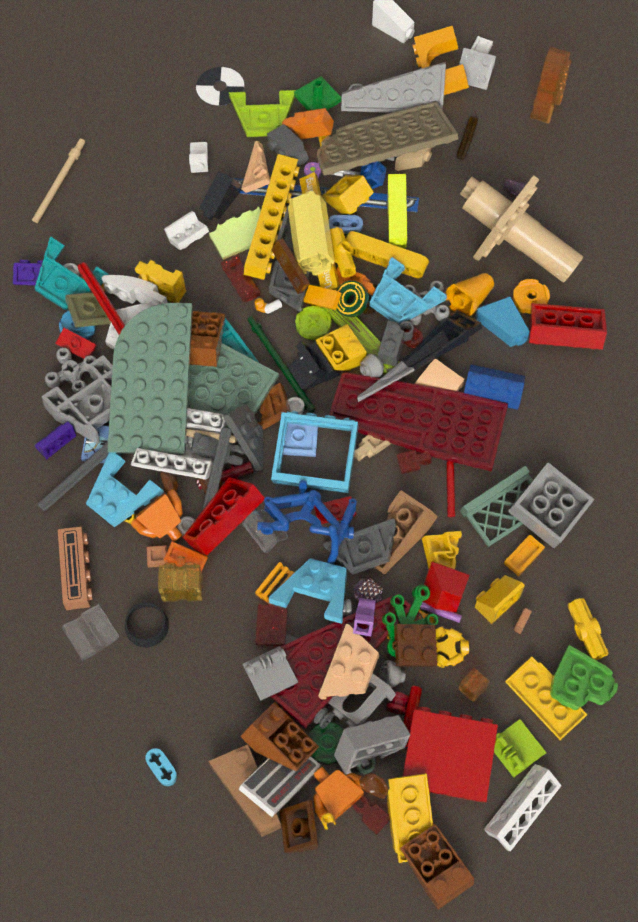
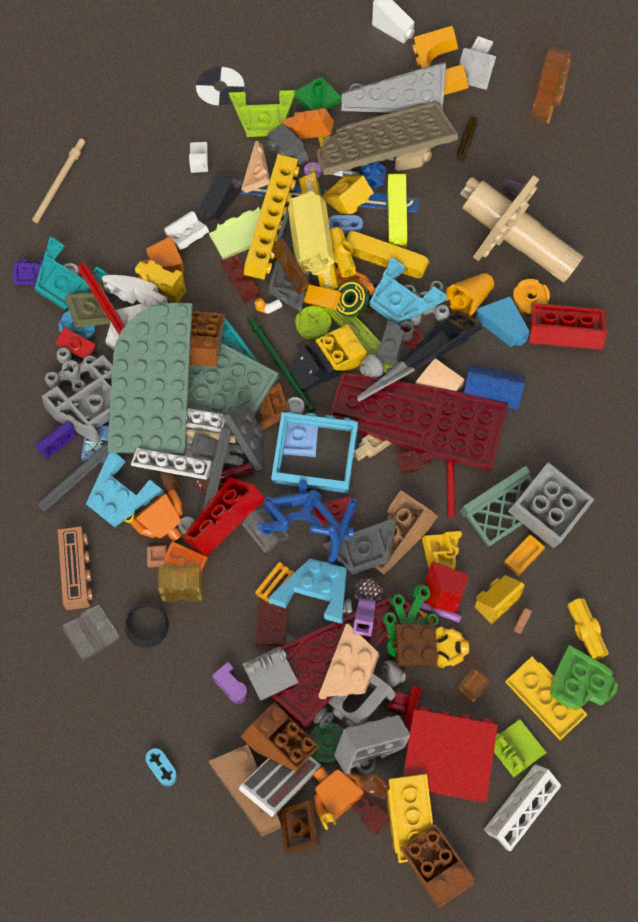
(166, 255): none -> orange torso
(230, 686): none -> medium lavender leg

